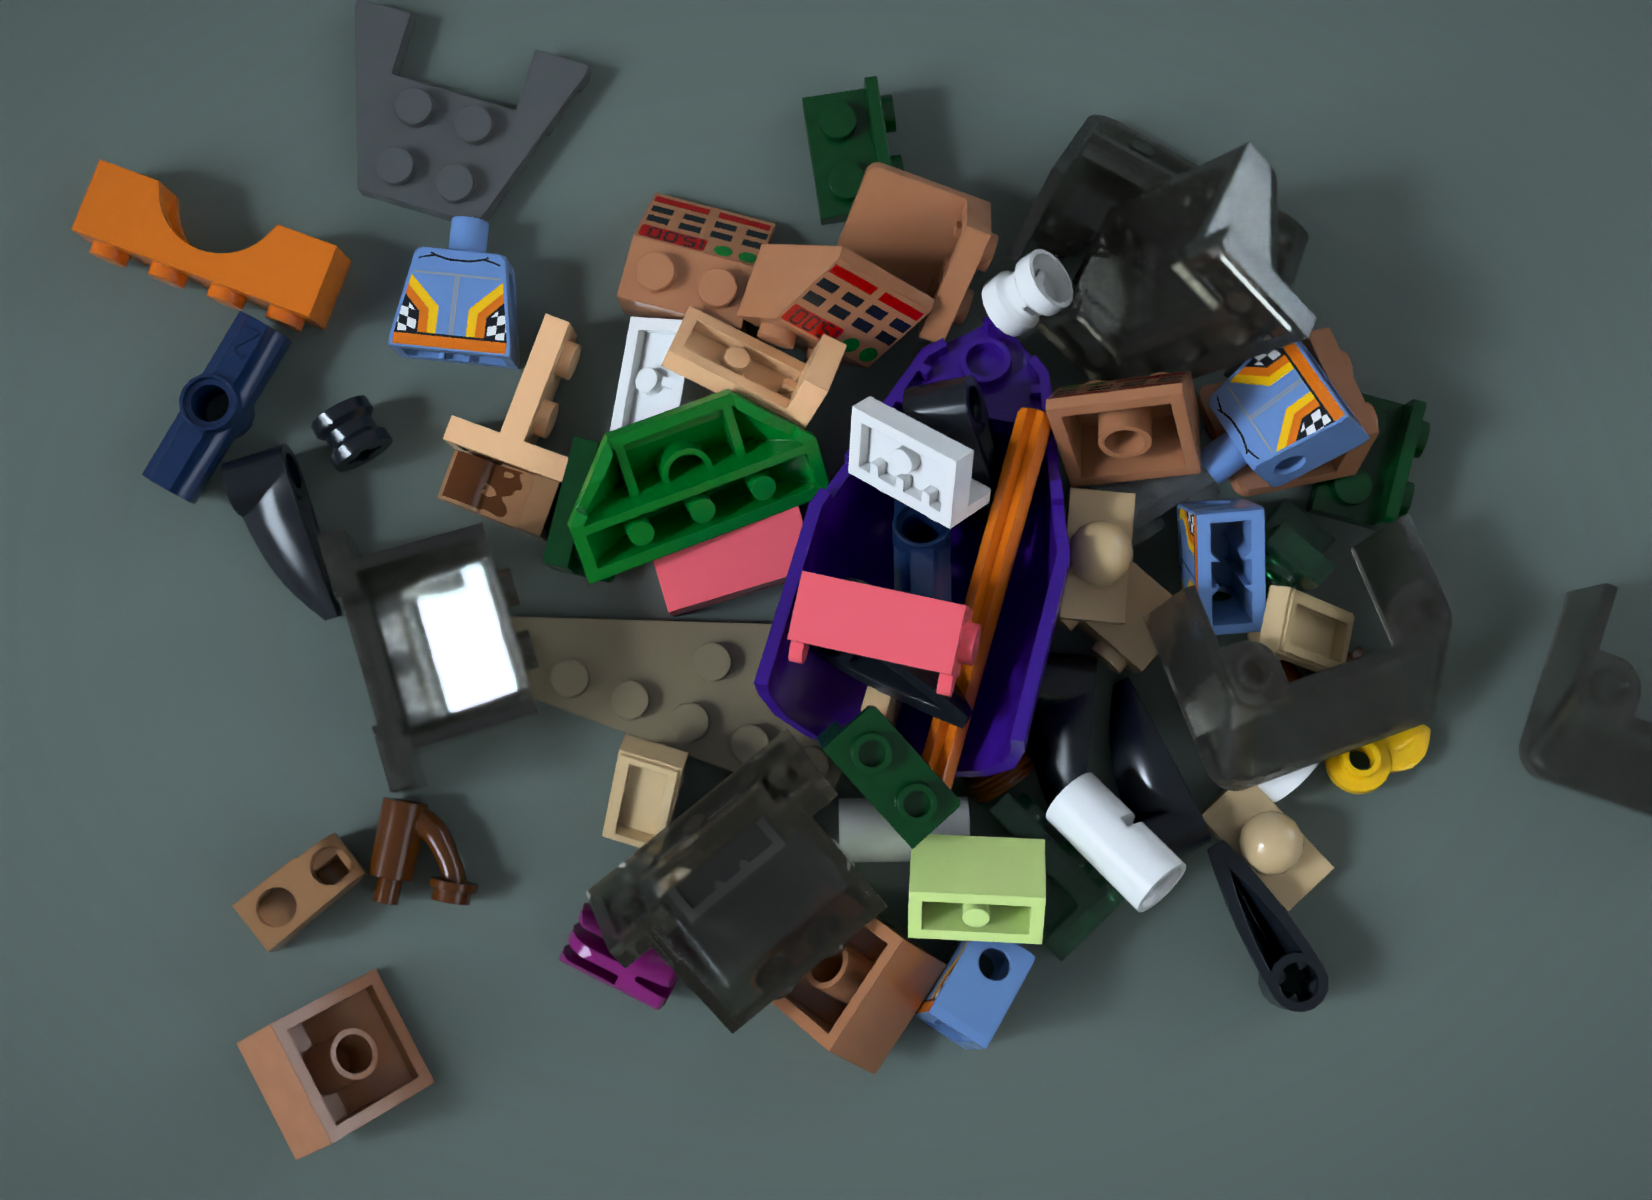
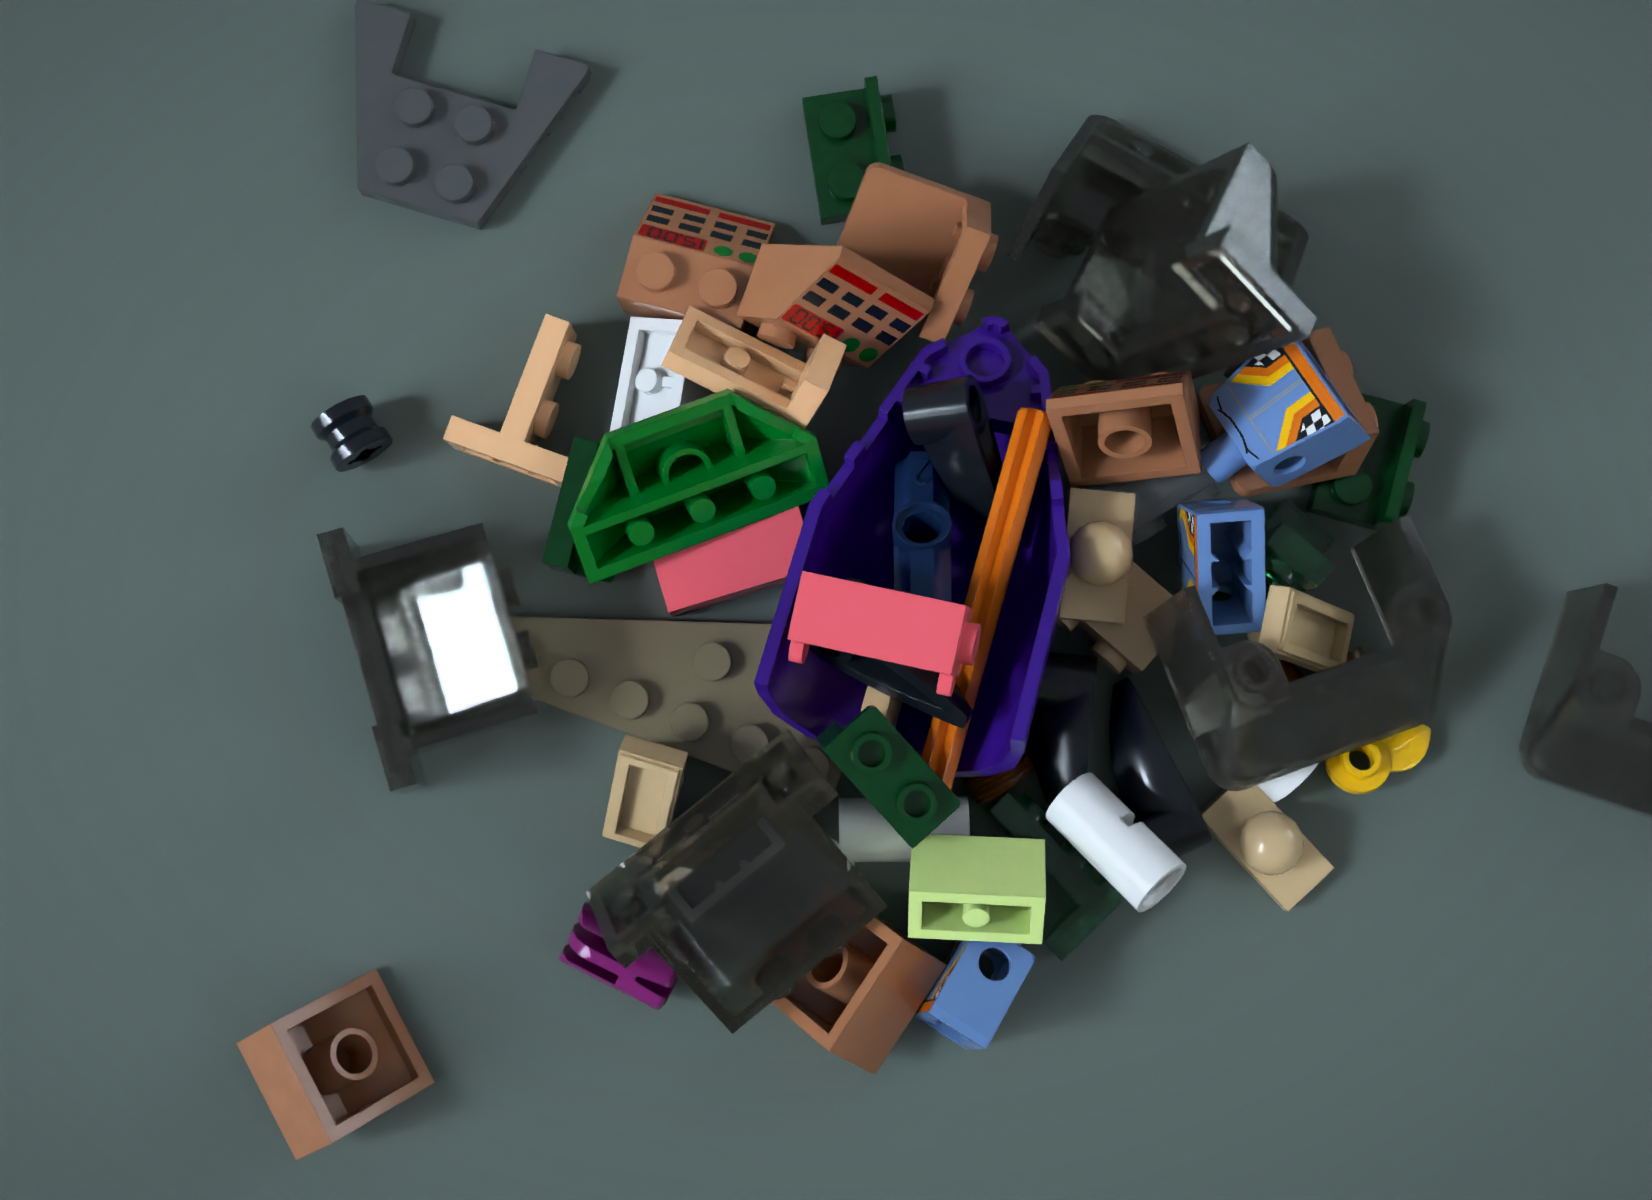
(140, 221): orange arch -> none
(194, 444): dark blue piece -> none
(278, 512): black piece -> none
(299, 892): medium nougat leg -> none
(396, 851): reddish brown plant -> none
(459, 303): medium blue torso -> none
(501, 494): leg -> none
(914, 463): white bracket -> none
(1032, 290): white wheel -> none
(1268, 933): black piece -> none

